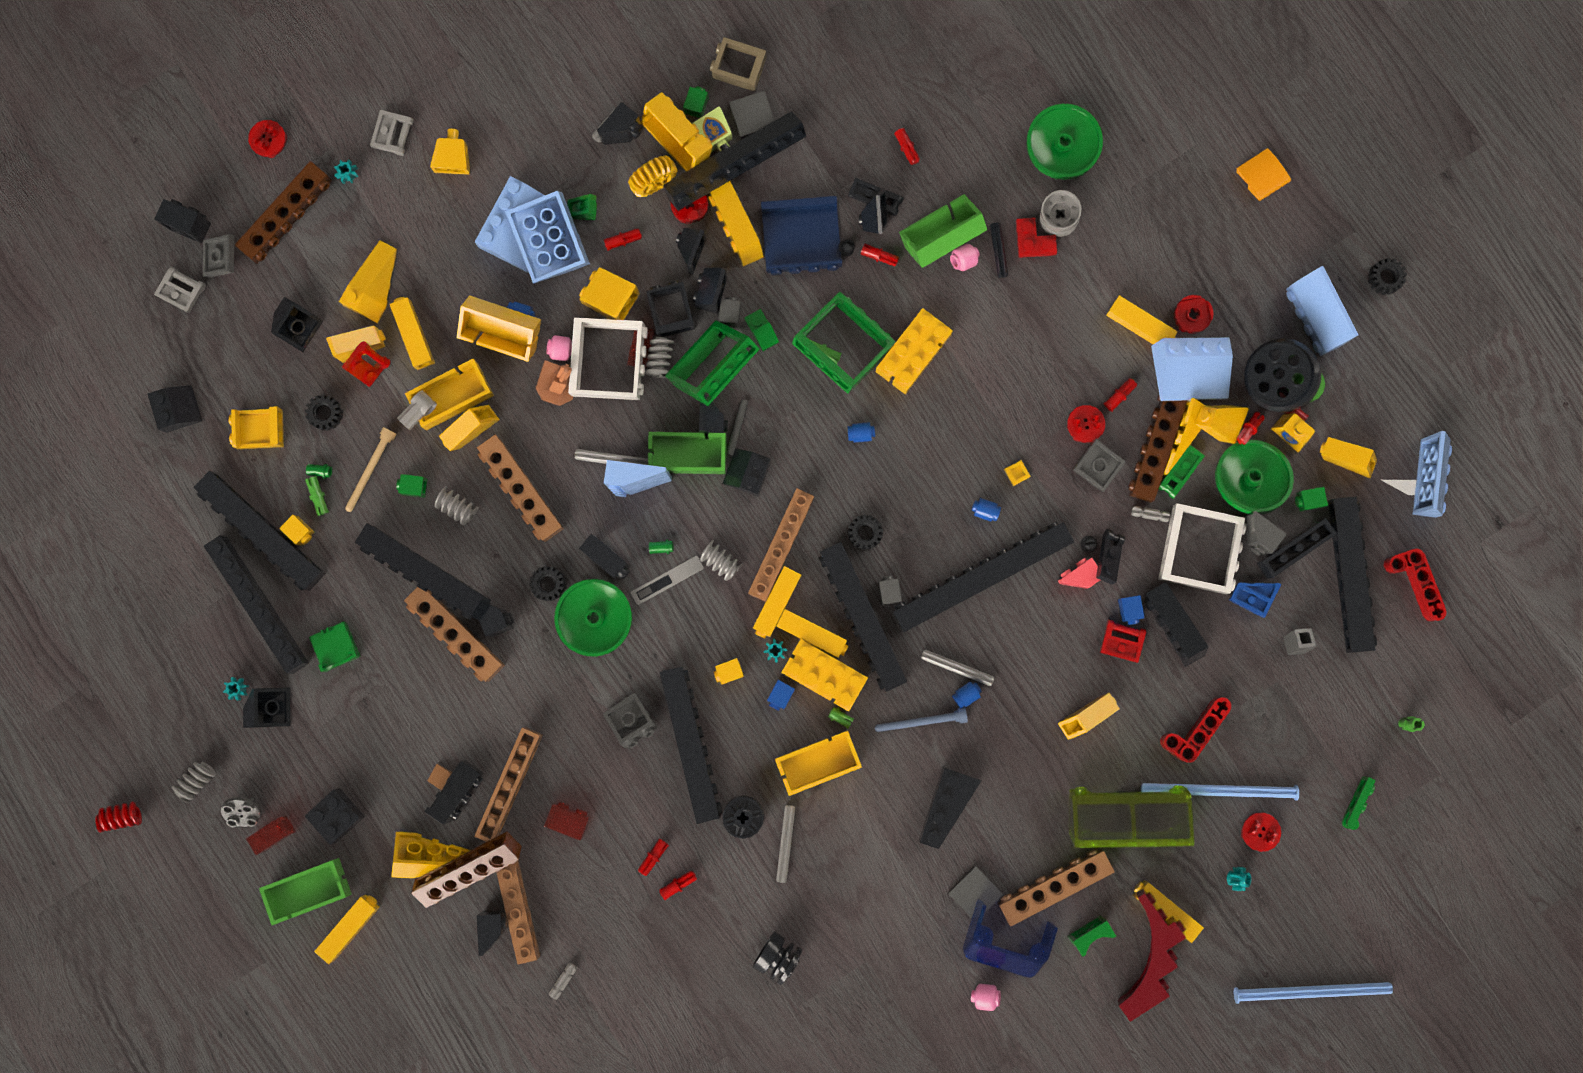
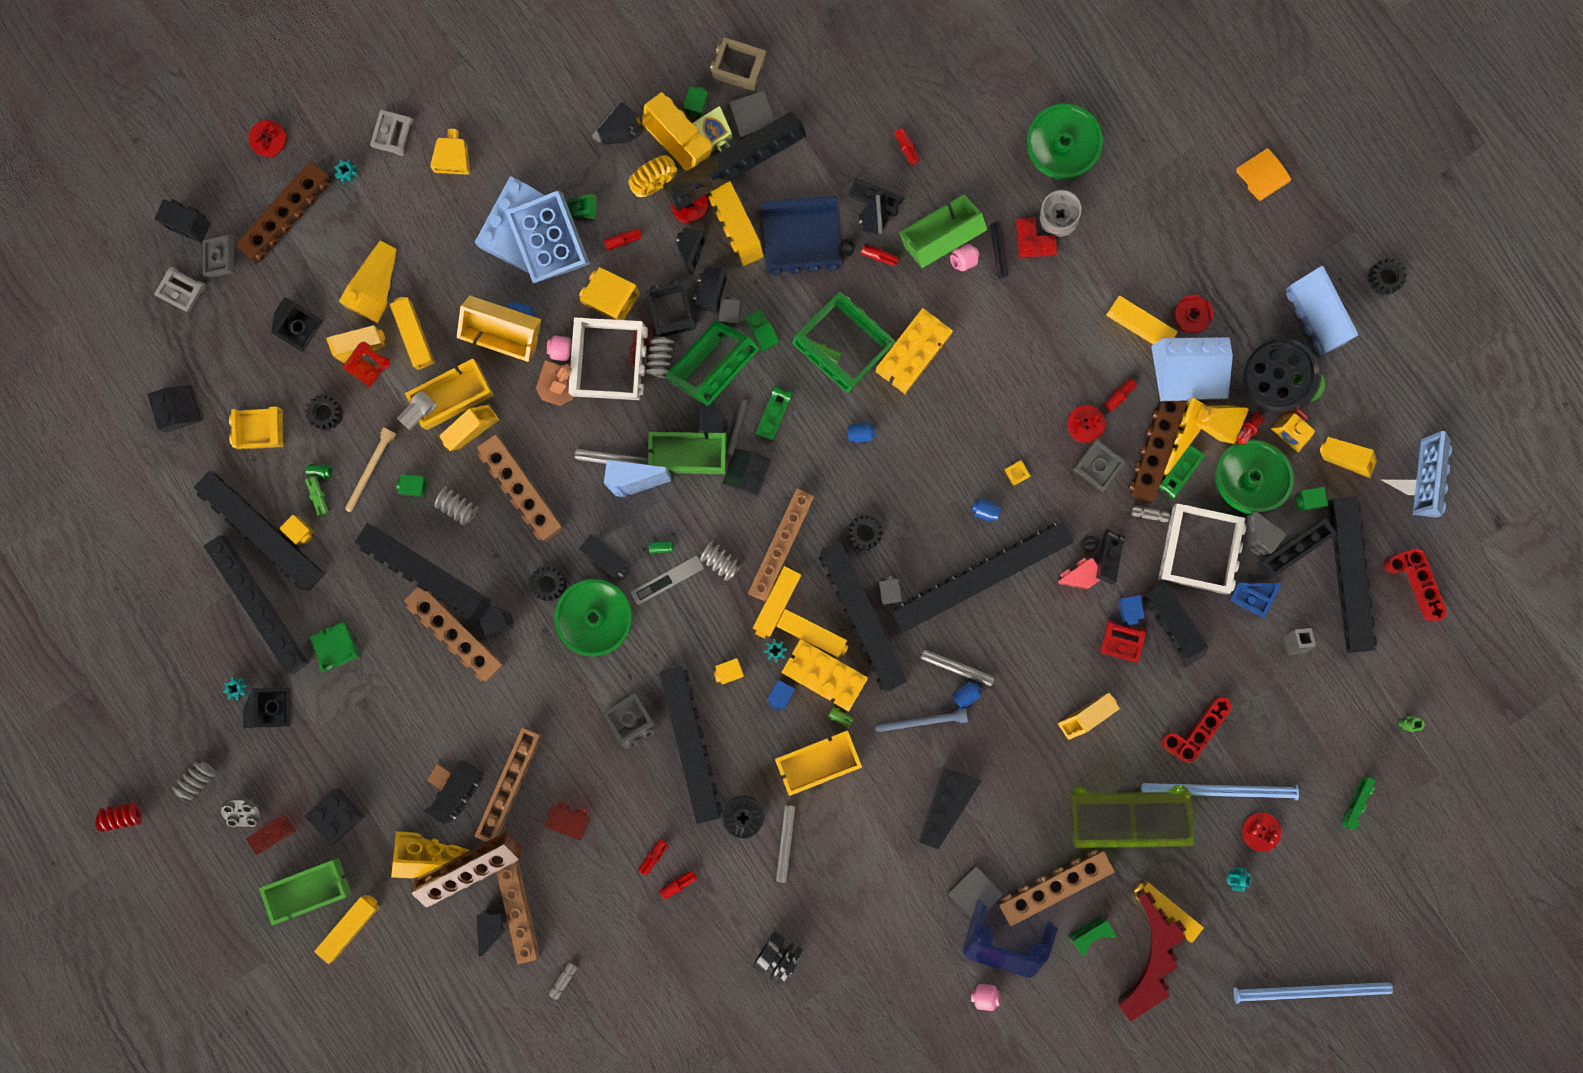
(774, 414): none -> green plate

